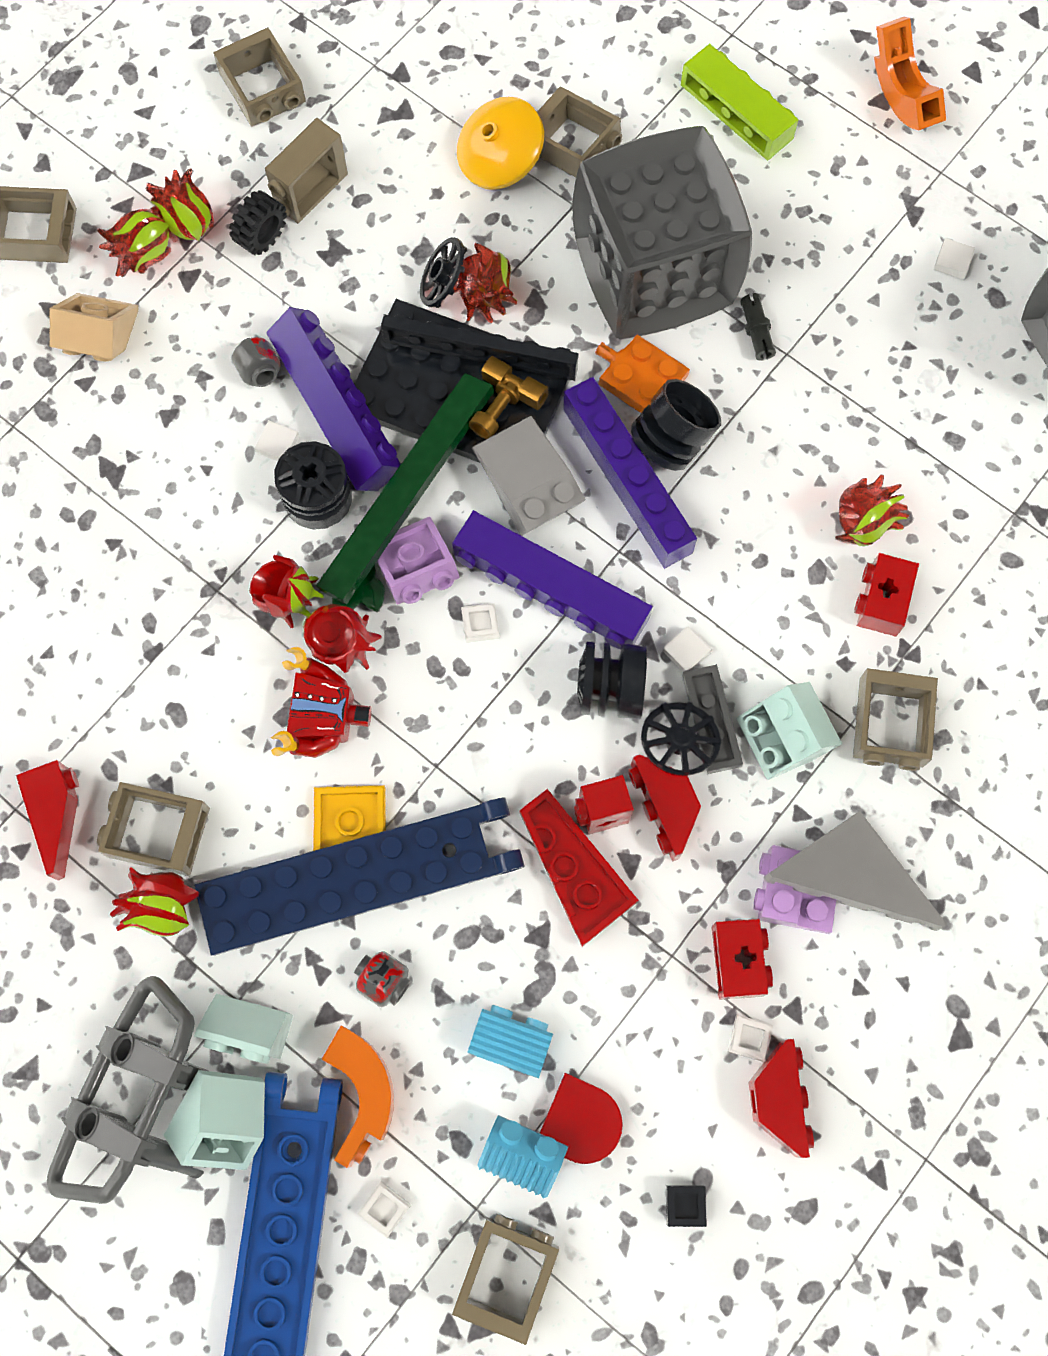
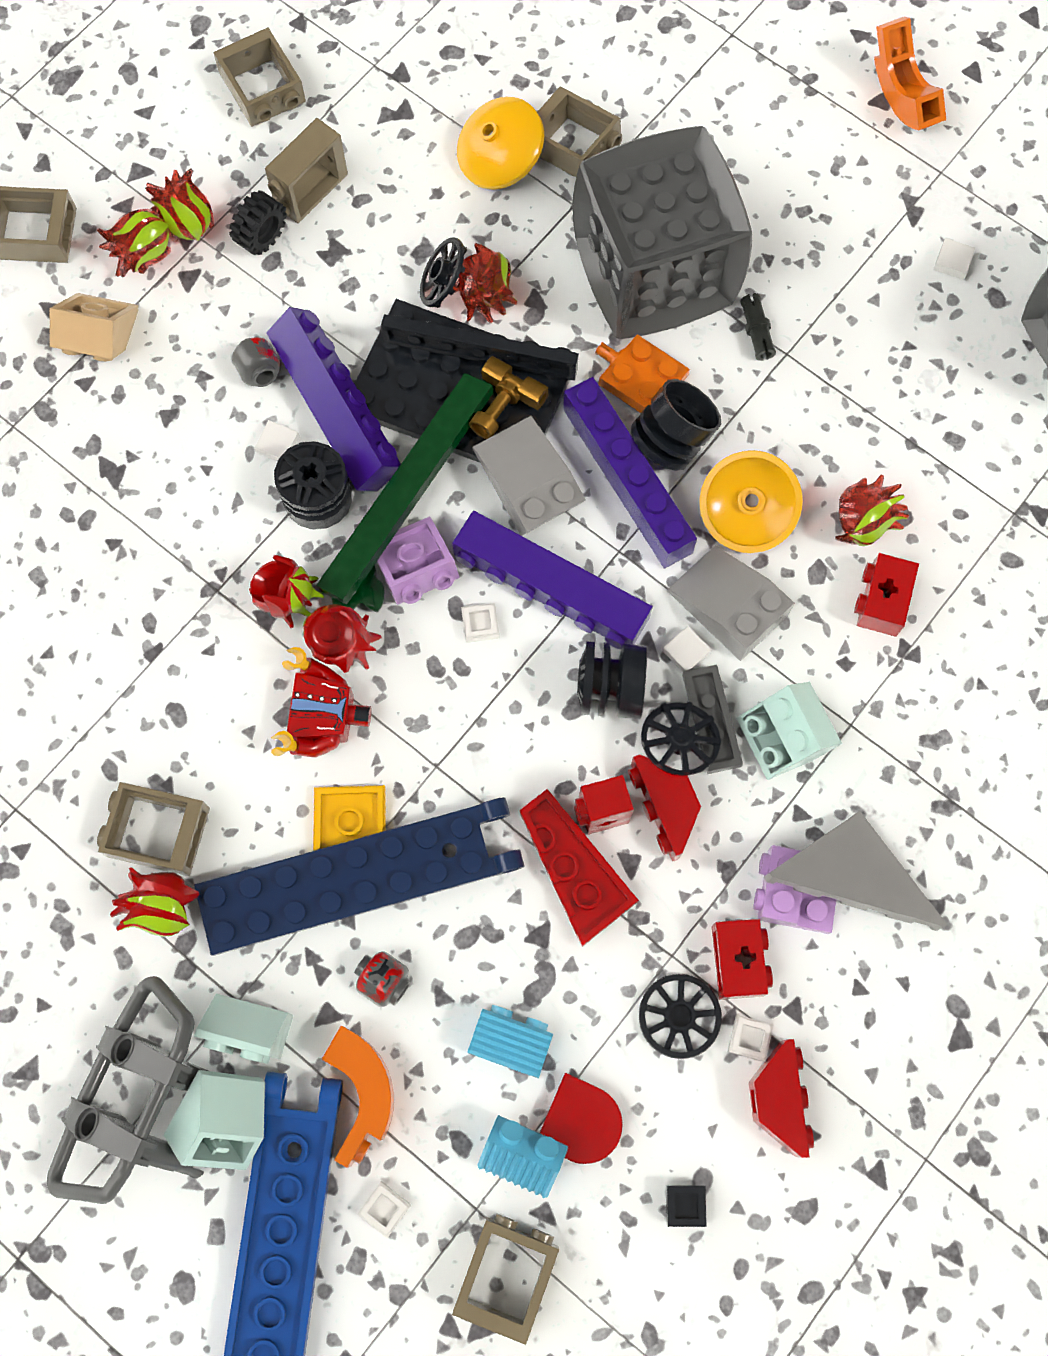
(51, 808): red slope -> none
(680, 1016): none -> black wheel
(731, 601): none -> light grey slope
(739, 101): lime brick -> none
(741, 525): none -> yellow dish
(899, 685): dark tan window -> none

